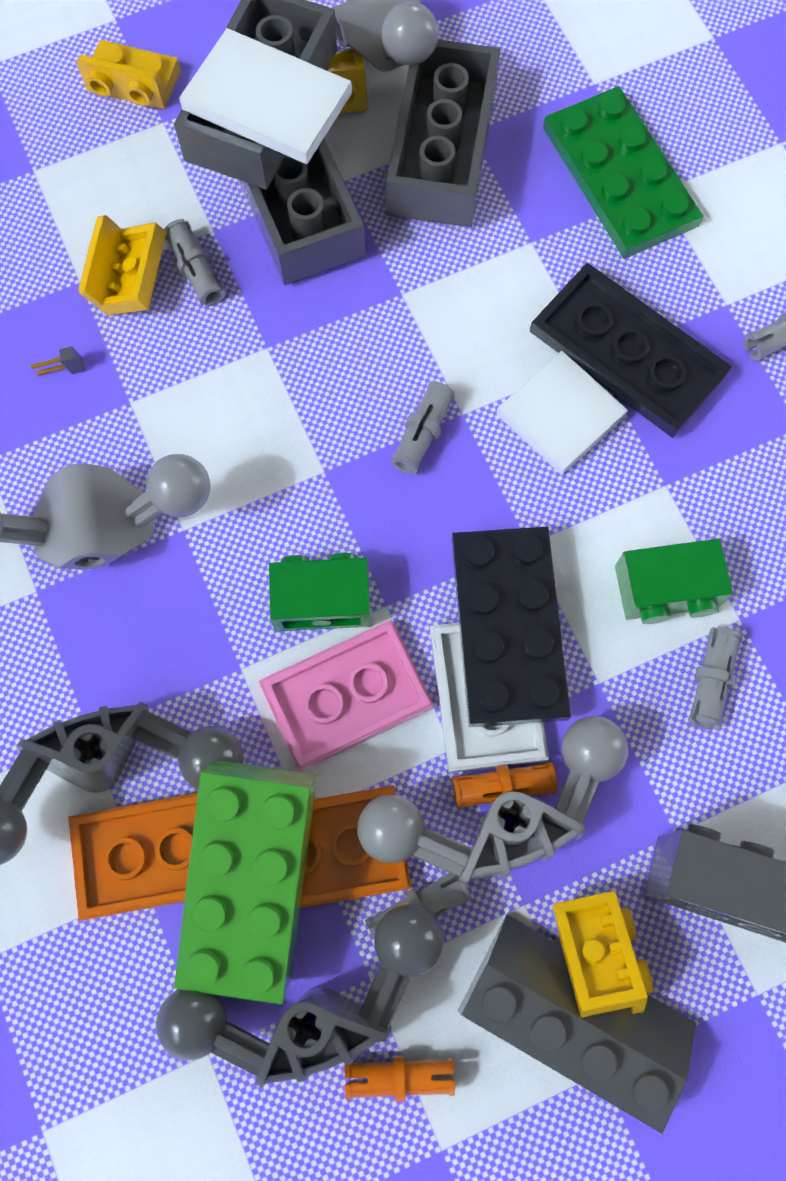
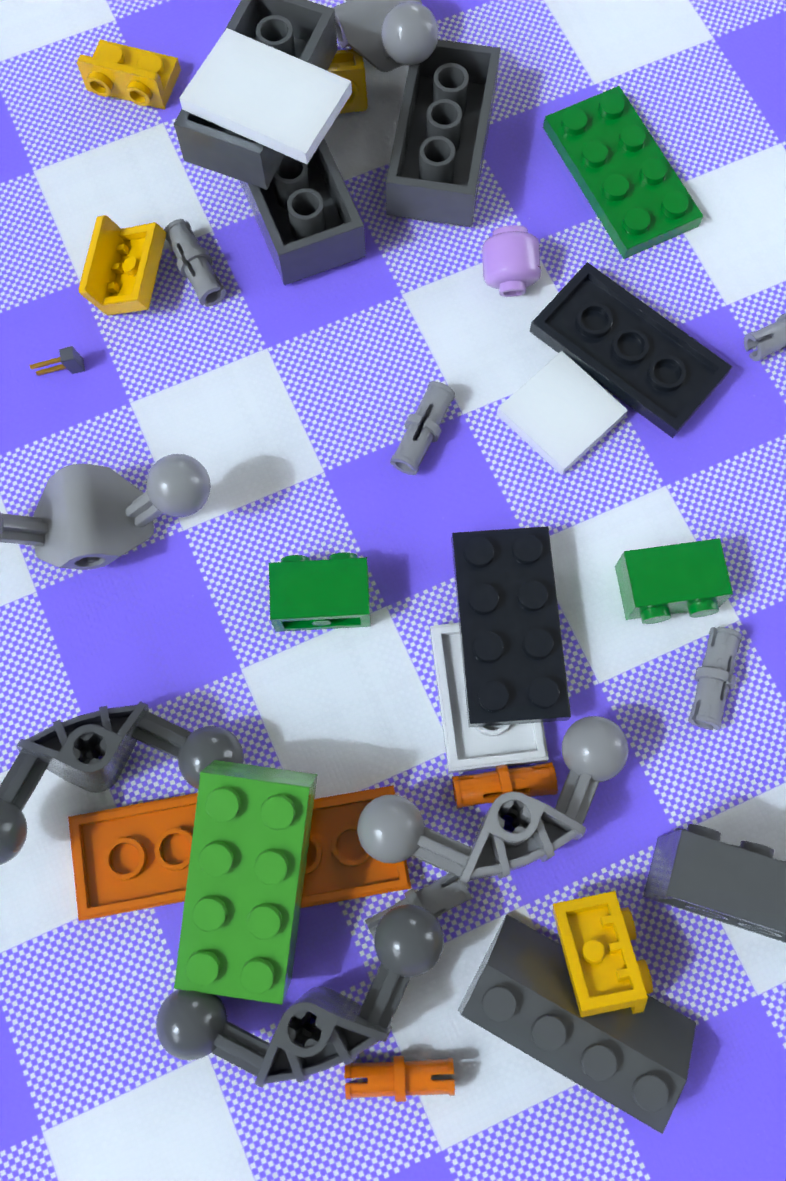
(346, 695): bright pink tile -> none
(511, 260): none -> lavender head

